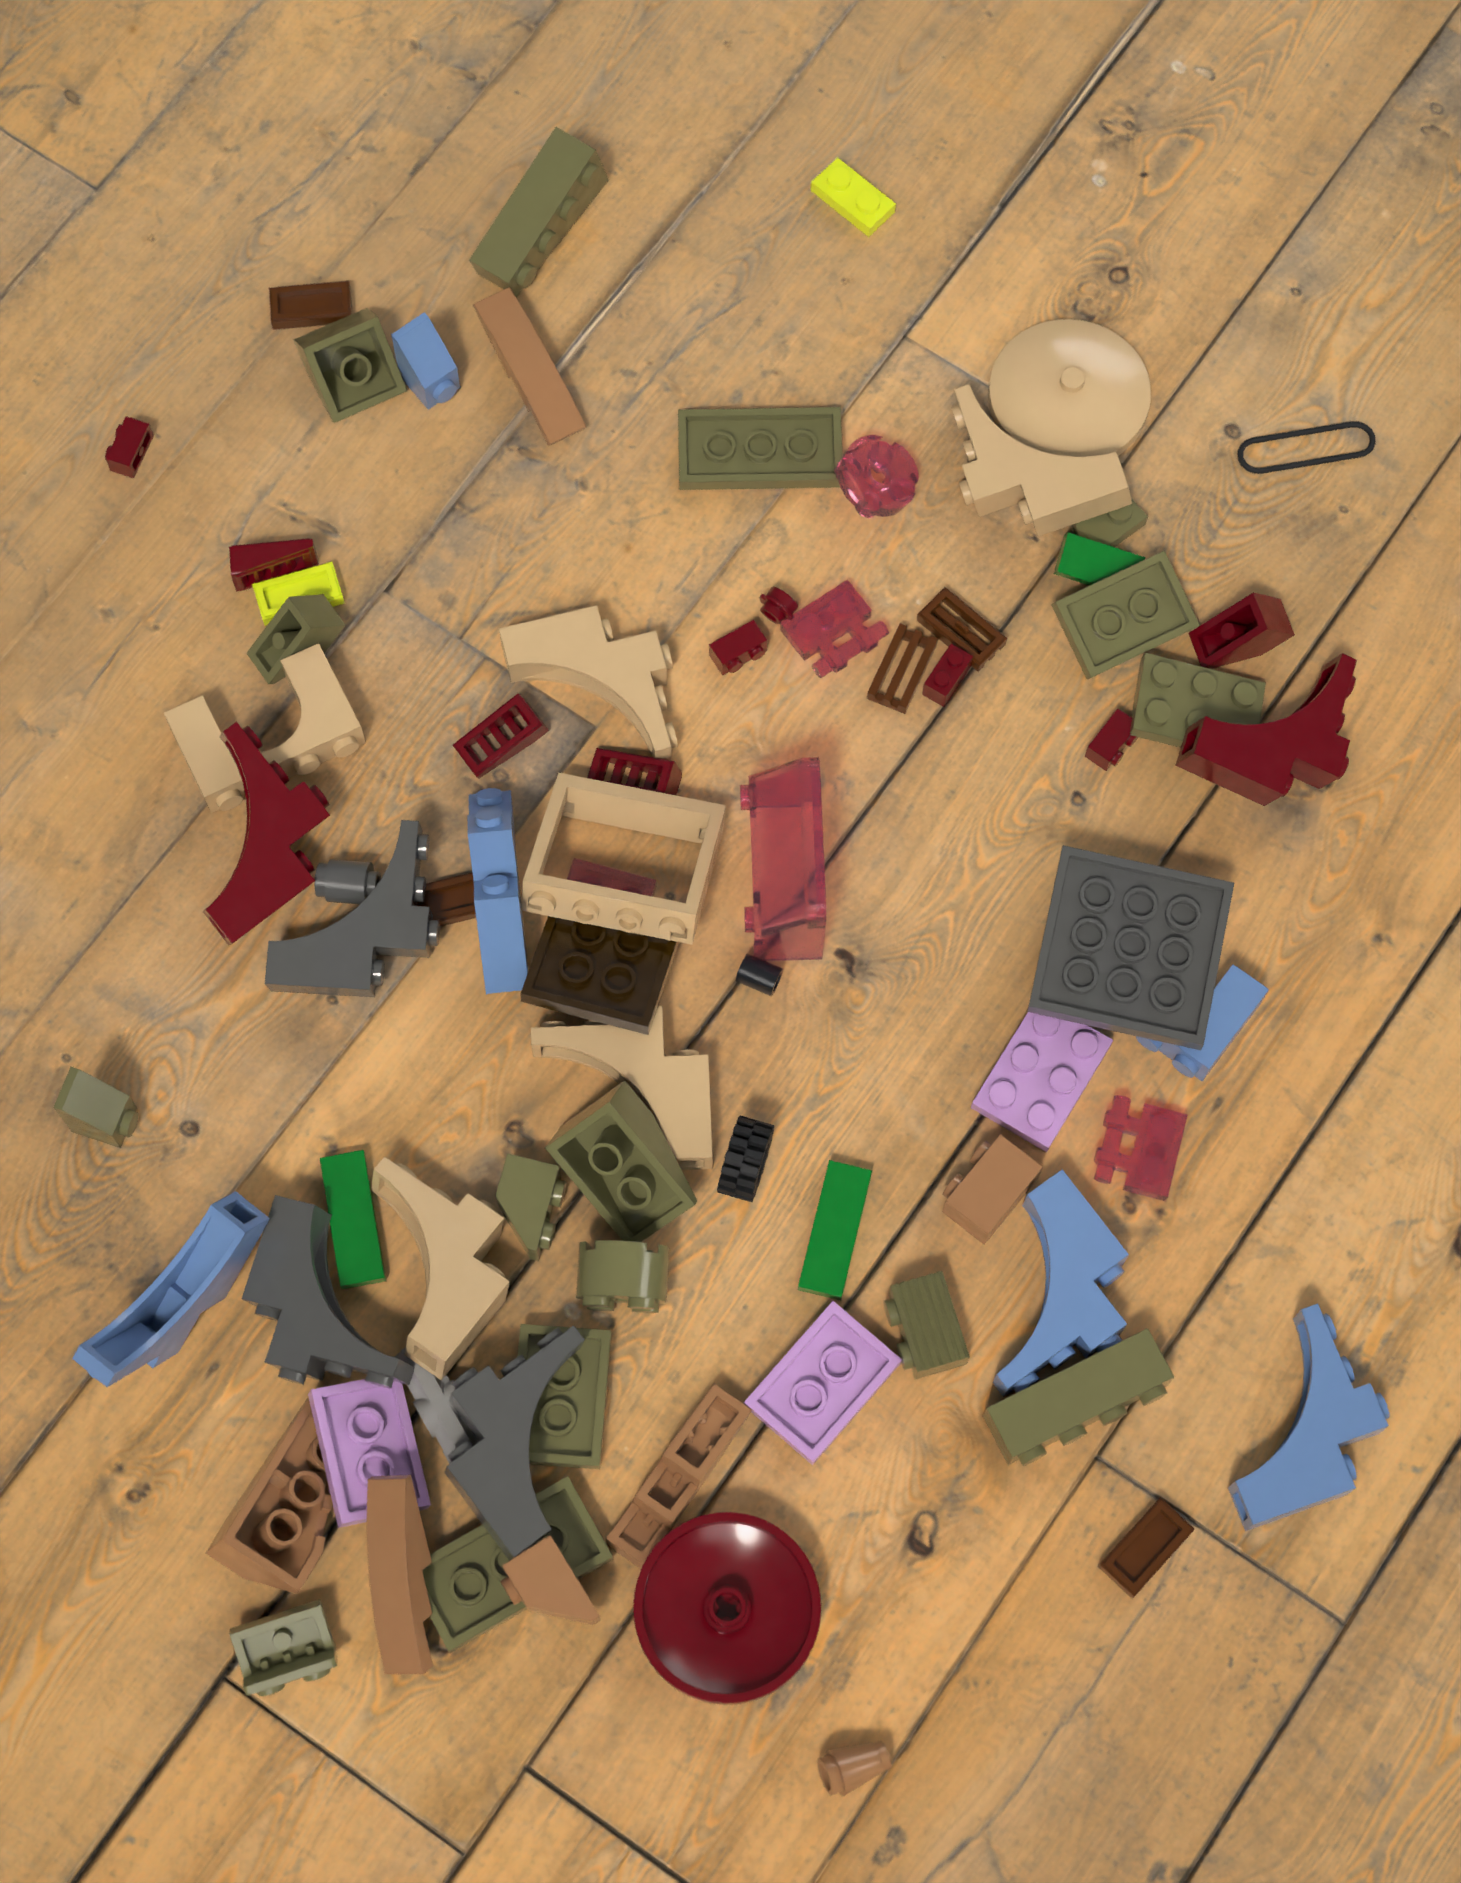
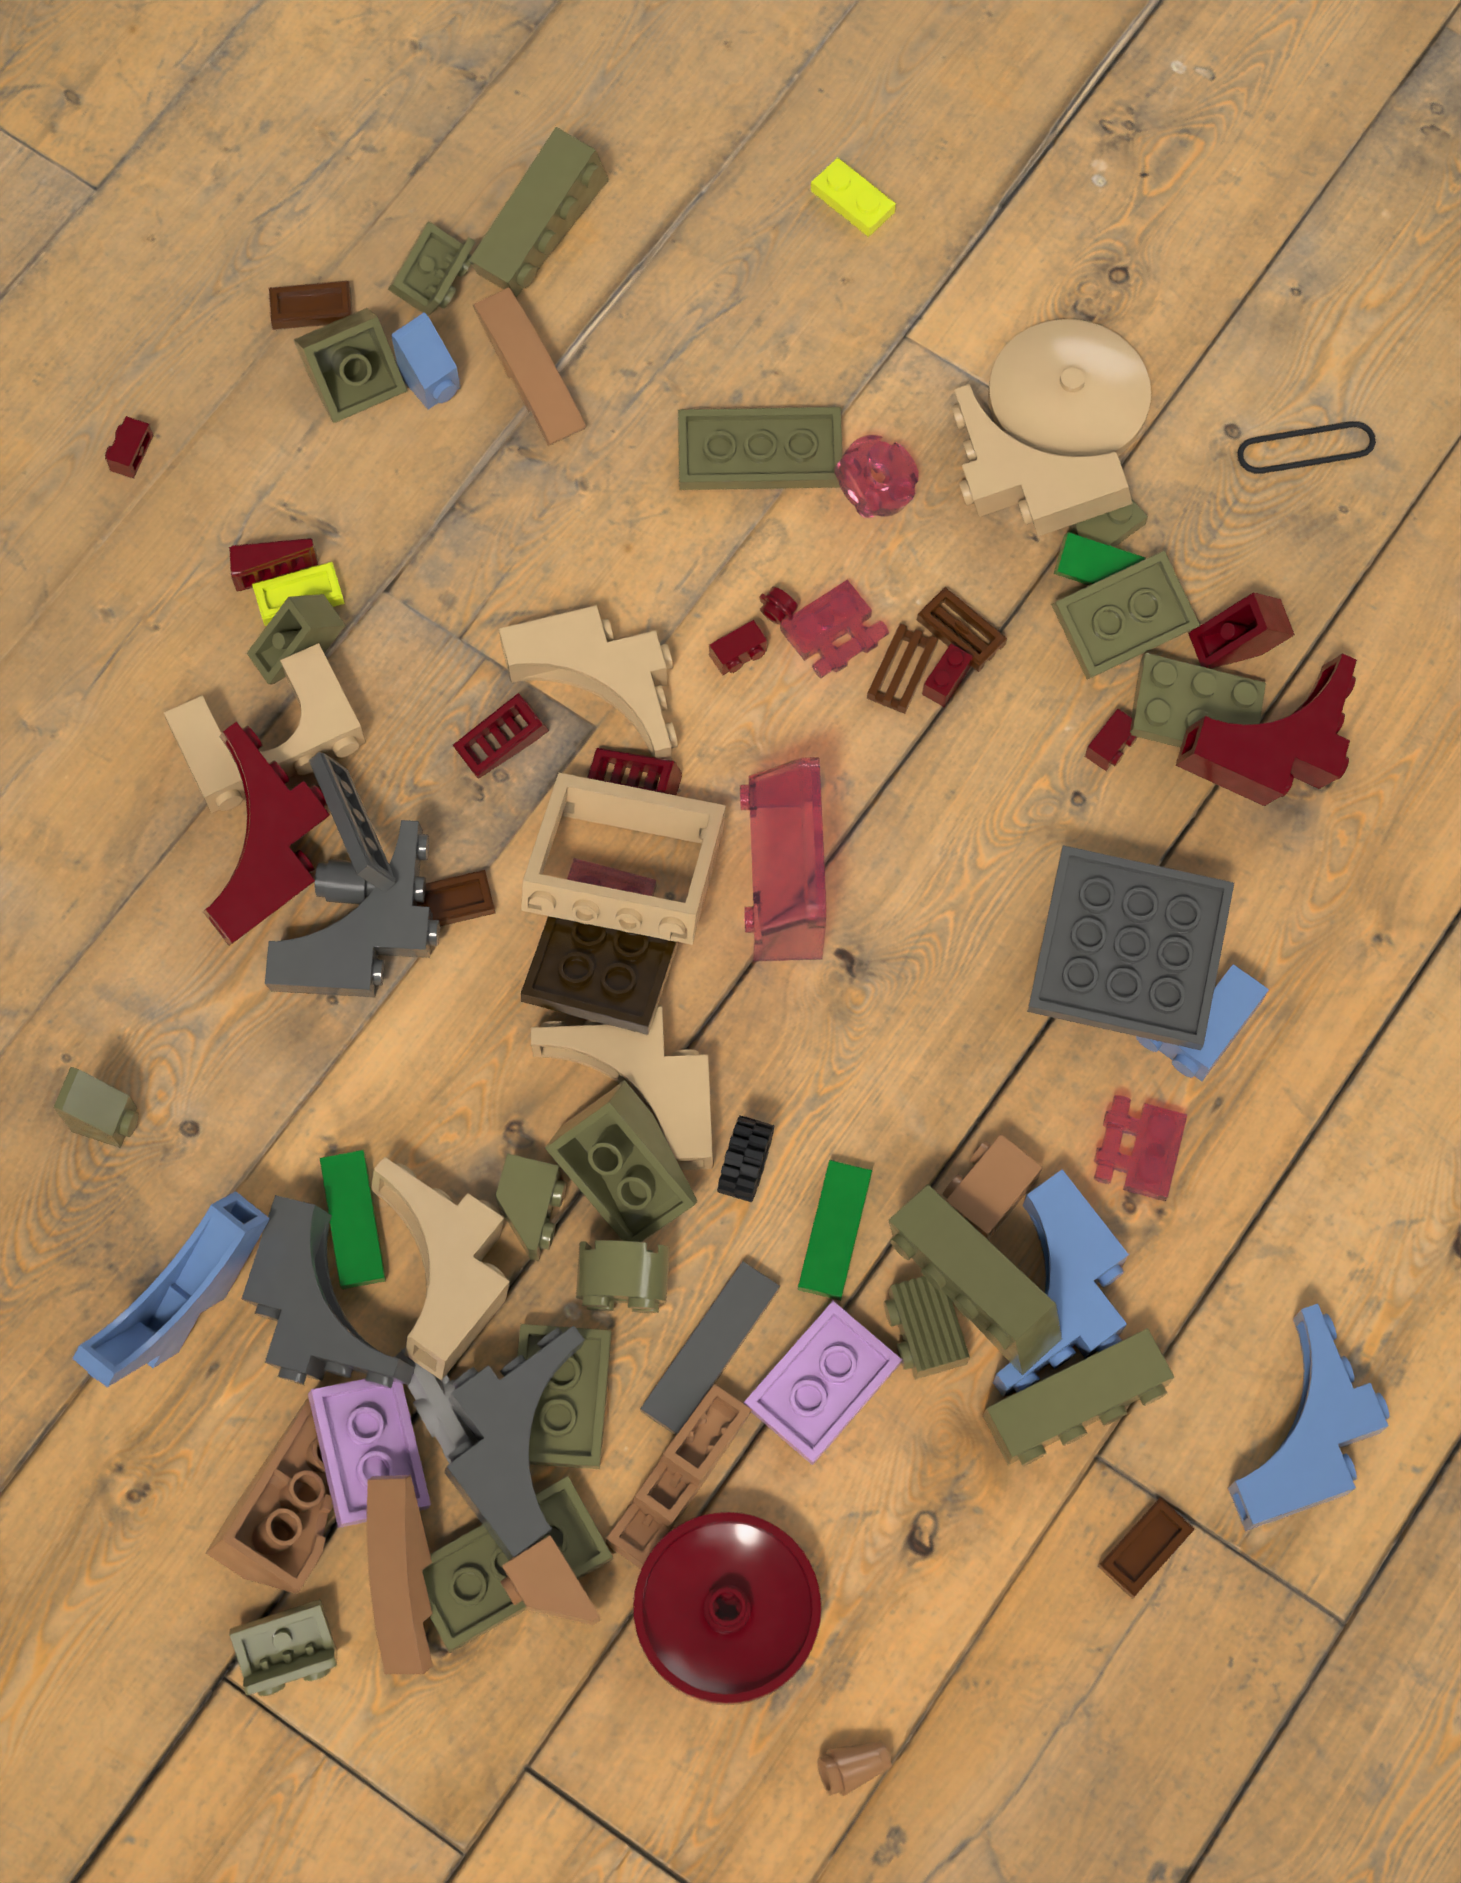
(352, 822): none -> dark grey tile
(431, 268): none -> olive bracket
(497, 890): medium blue arch -> none
(710, 1348): none -> dark grey tile
(759, 974): black hinge -> none
(977, 1278): none -> olive wedge
(1041, 1077): lavender plate -> none

